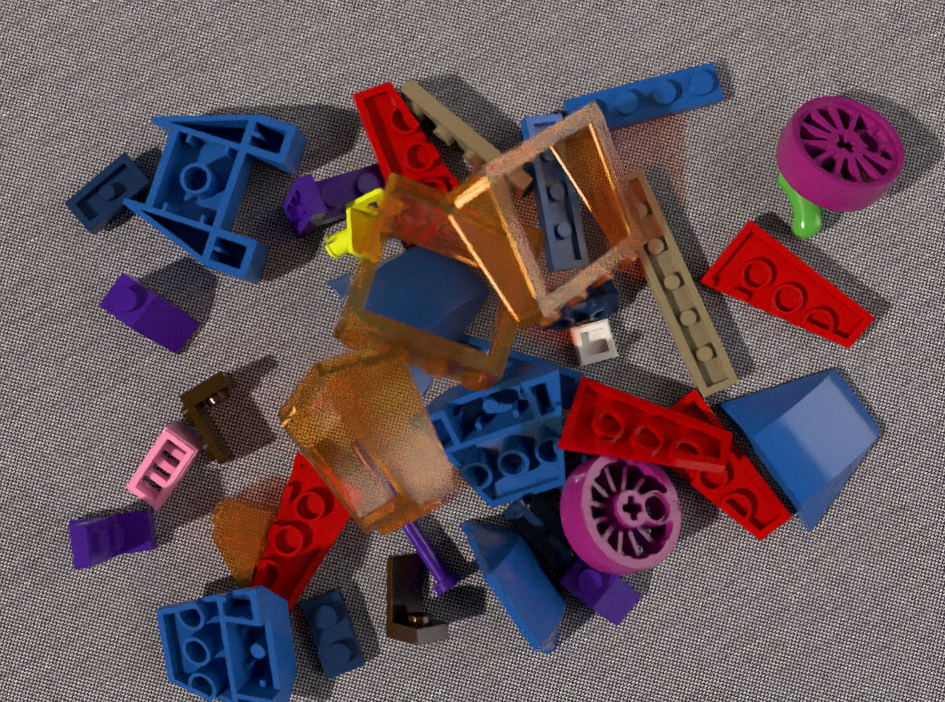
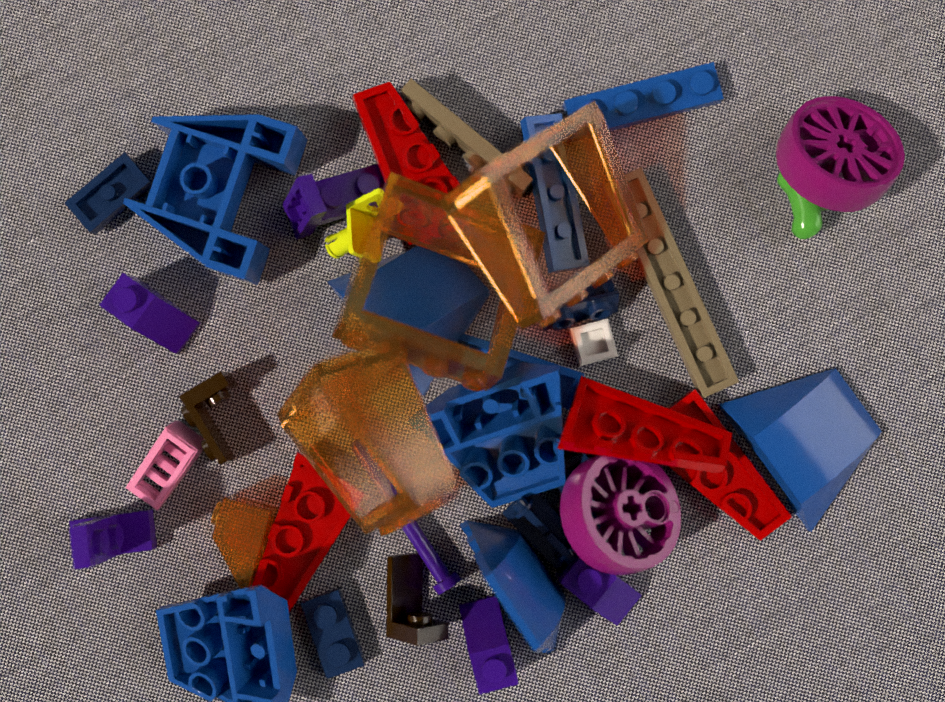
(488, 644): none -> dark purple slope
(778, 282): red wing -> none

